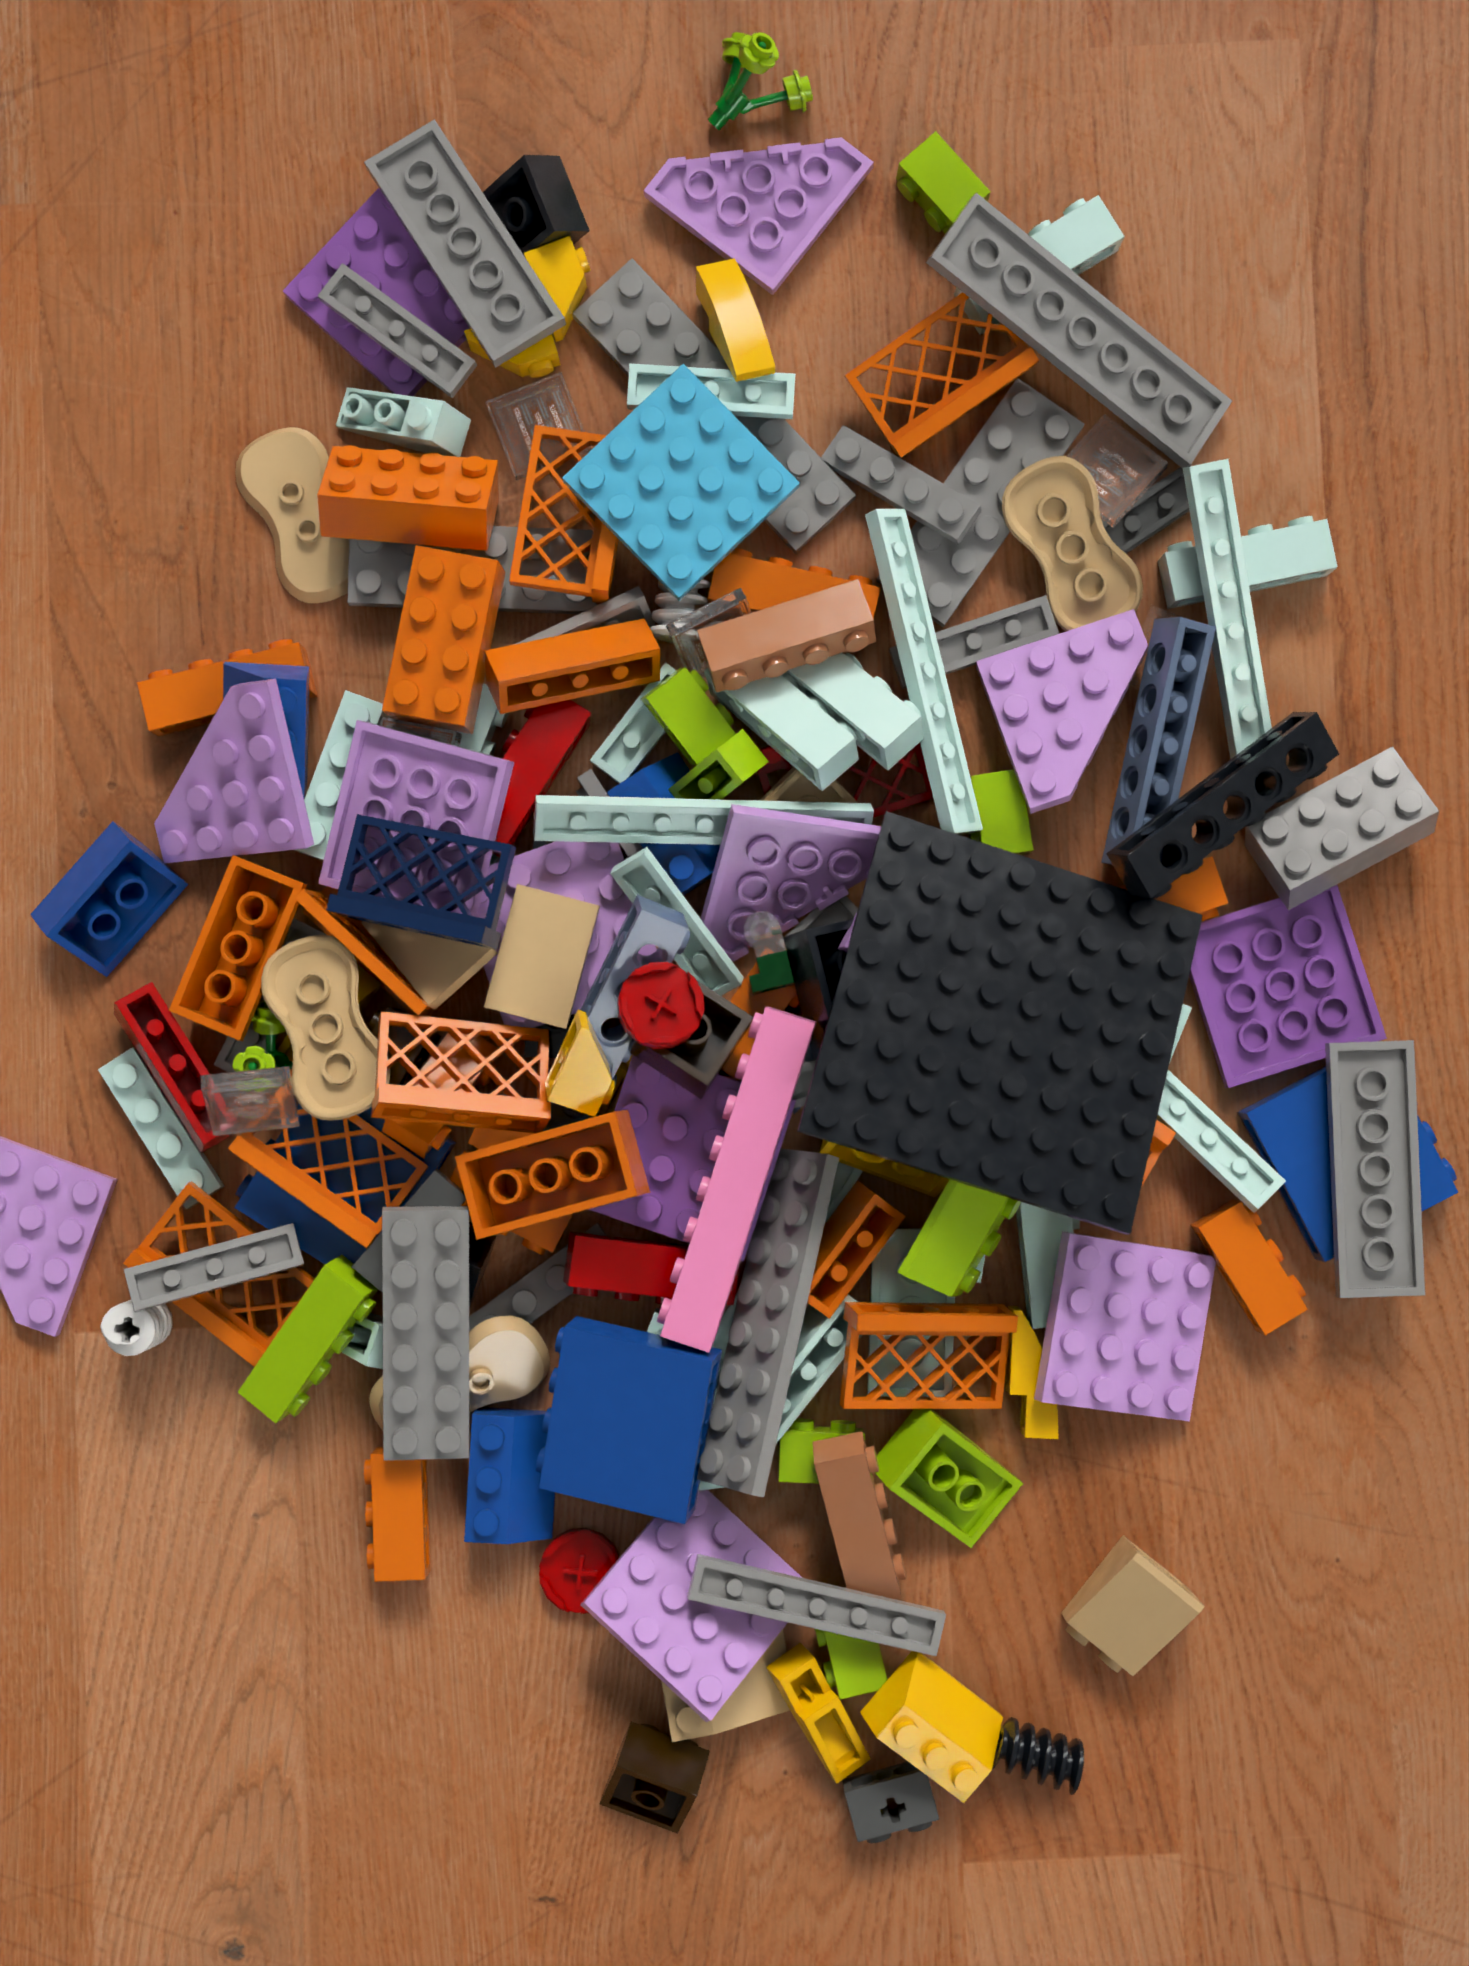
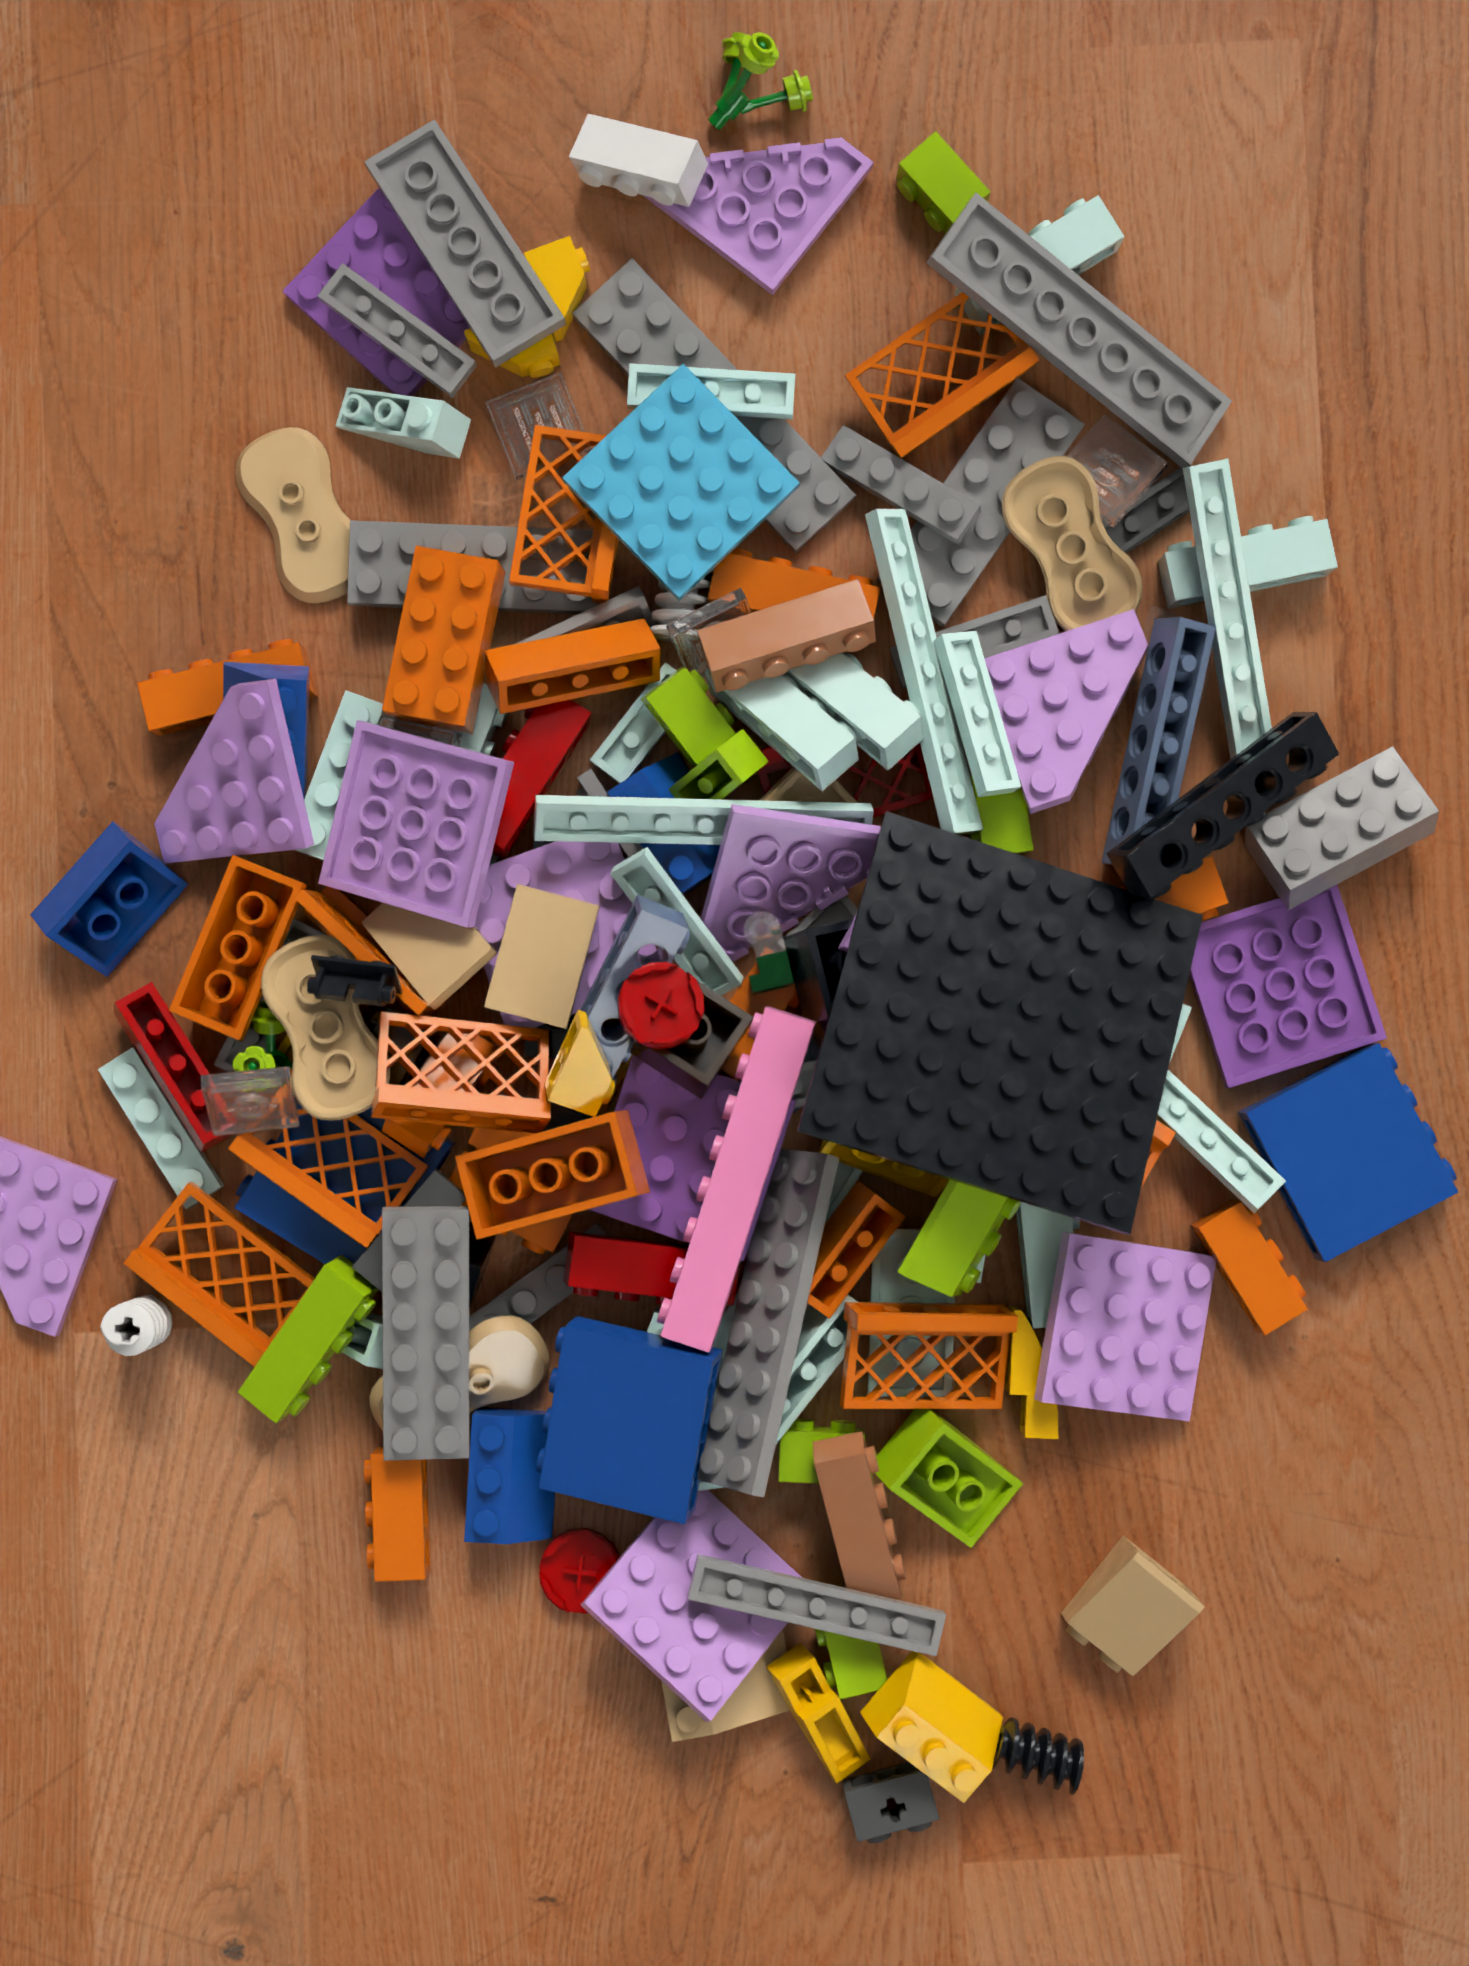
(213, 1267): light grey plate -> none
(372, 981): none -> black hinge
(408, 498): orange brick -> none
(425, 918): dark blue fence -> none
(537, 202): black slope -> none
(638, 160): none -> white brick
(655, 1777): dark brown slope -> none
(734, 319): yellow slope -> none
(977, 713): none -> light aqua plate
(1375, 1169): light grey plate -> none

